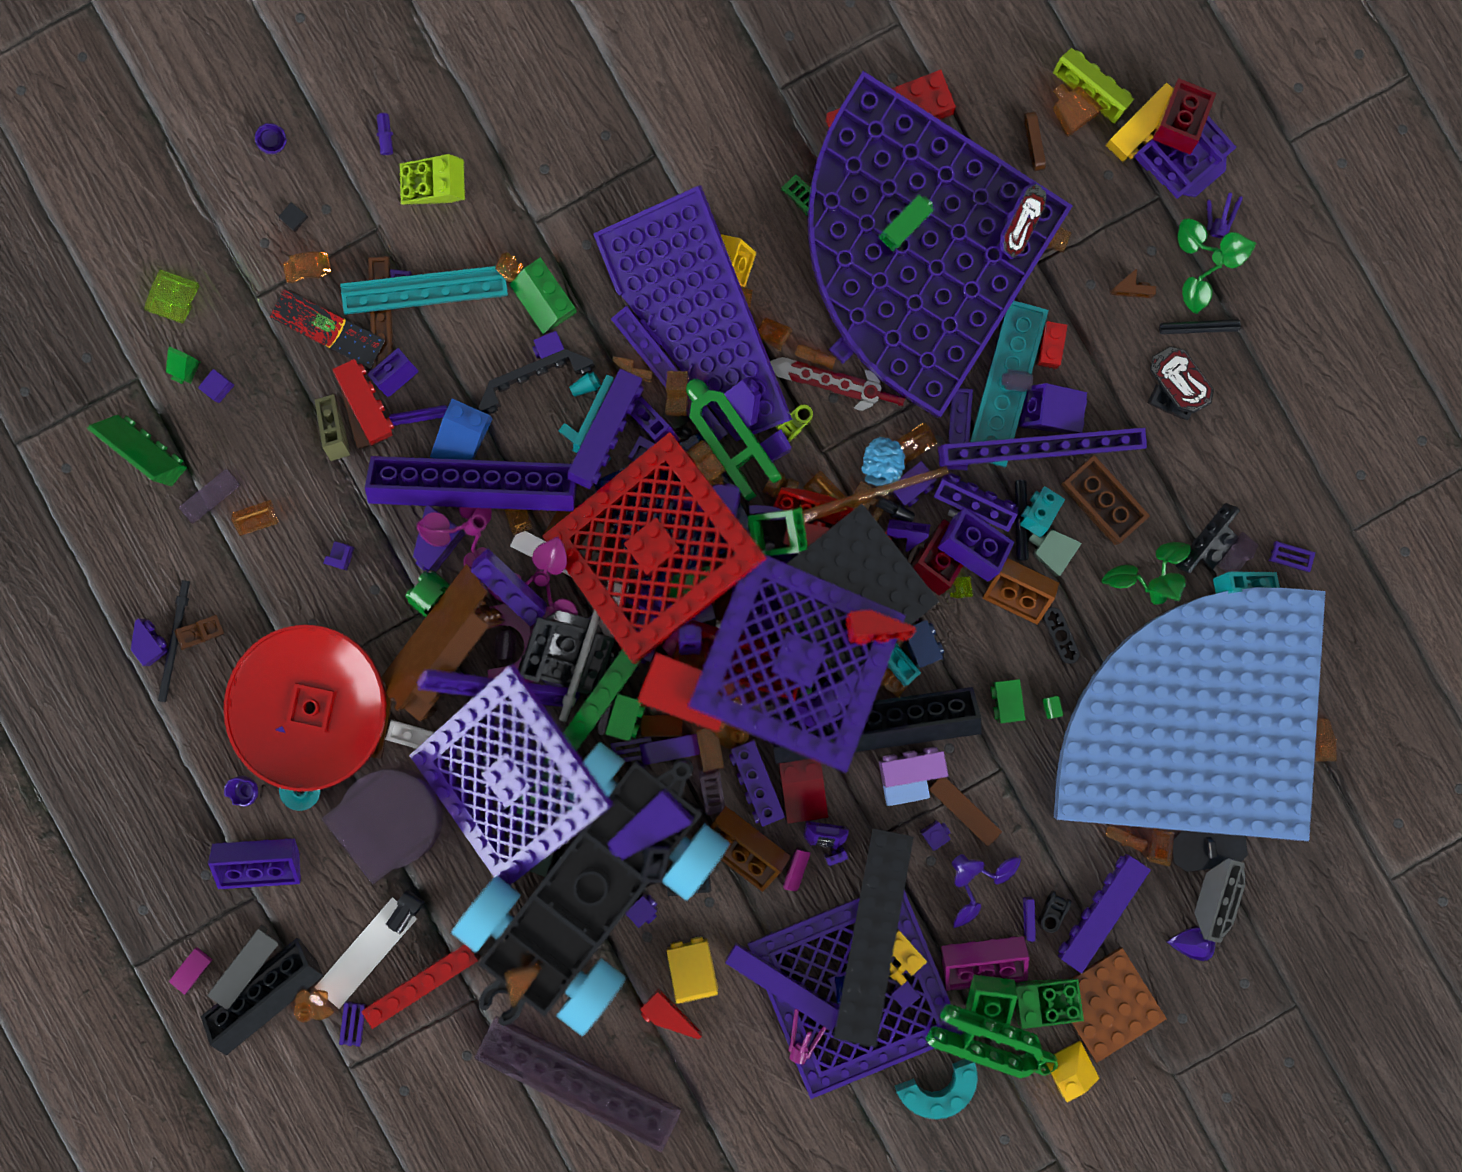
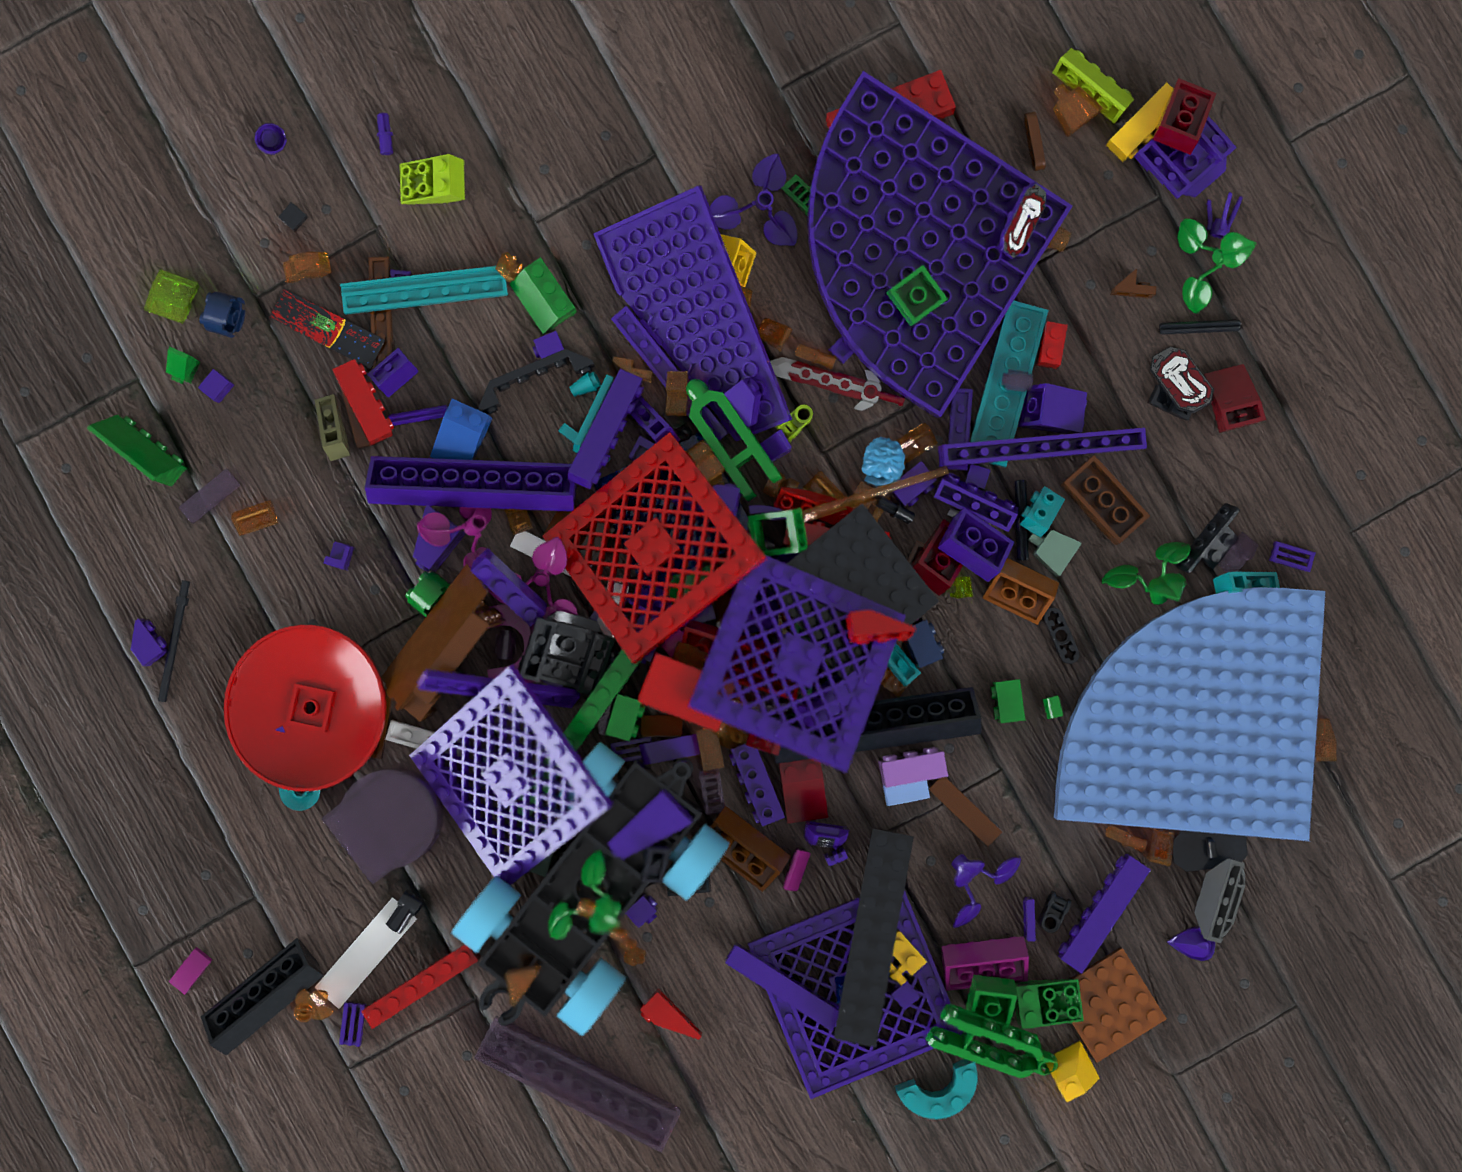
(199, 632): reddish brown slope -> none
(223, 314): none -> dark blue brick
(241, 790): dark purple hair -> none
(243, 968): dark grey panel -> none
(255, 863): dark purple slope -> none
(569, 699): light grey bar -> none
(606, 909): none -> green plant
(633, 954): none -> clear orange bar
(689, 635): dark purple brick -> none
(692, 970): yellow slope -> none
(762, 744): none -> dark red plate
(772, 176): none -> dark purple plant
(800, 1051): magenta plant -> none
(907, 222): green window -> none
(912, 531): dark purple slope -> none
(916, 295): none -> green brick
(936, 834): dark purple brick -> none
(977, 475): none -> dark purple tile
(1234, 399): none -> dark red slope

